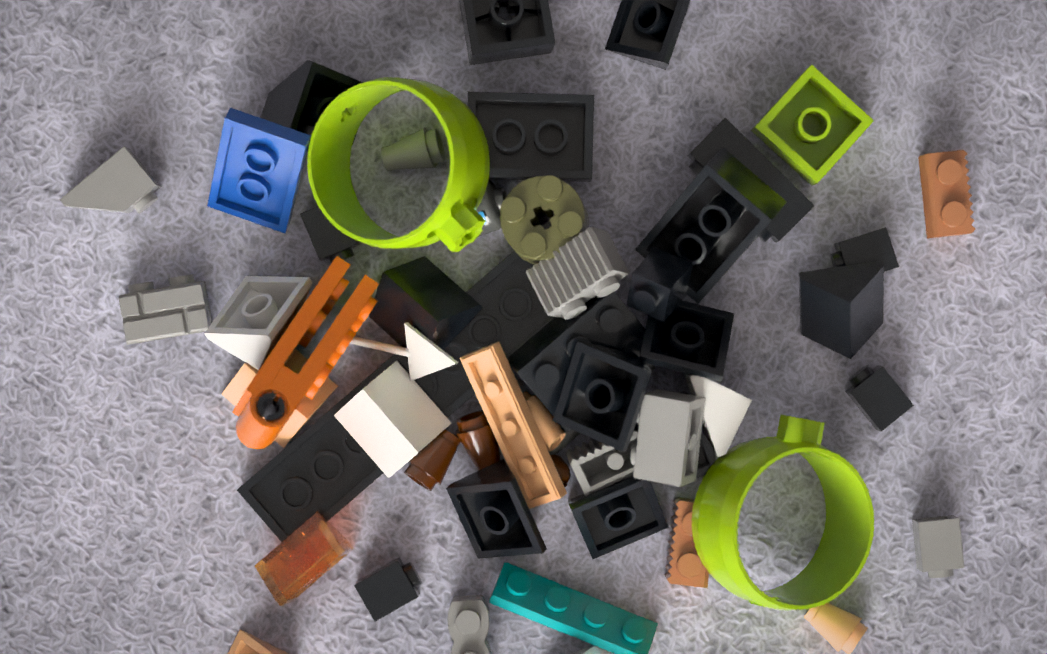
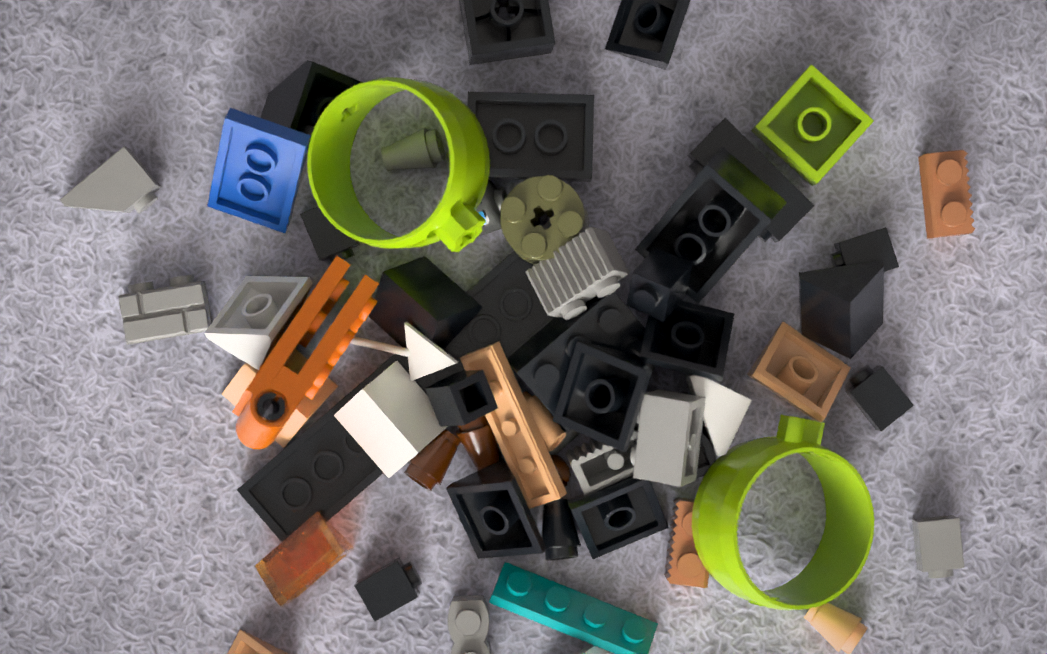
(461, 398): none -> black brick
(559, 531): none -> black cone
(800, 372): none -> light nougat slope

